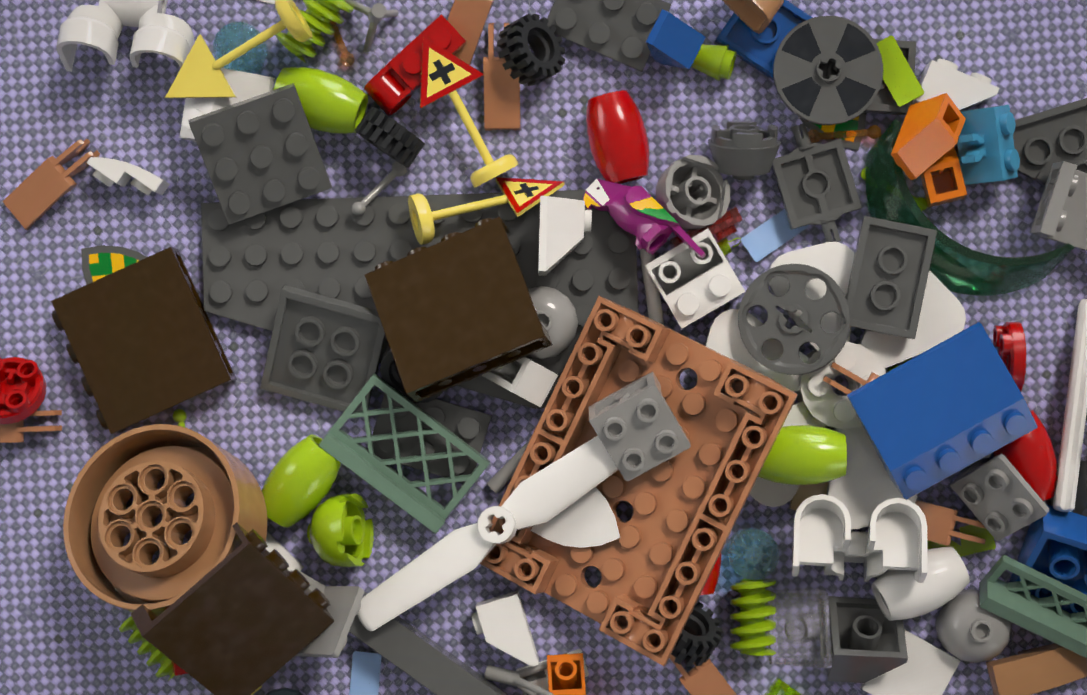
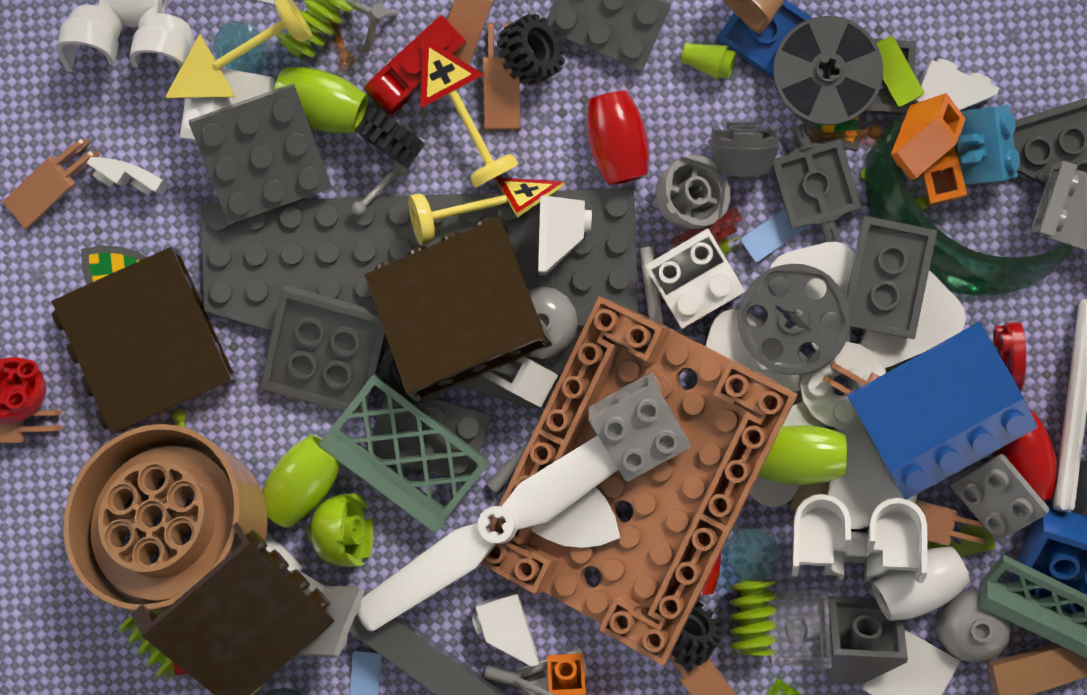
(637, 214): magenta animal -> none
(674, 41): blue slope -> none

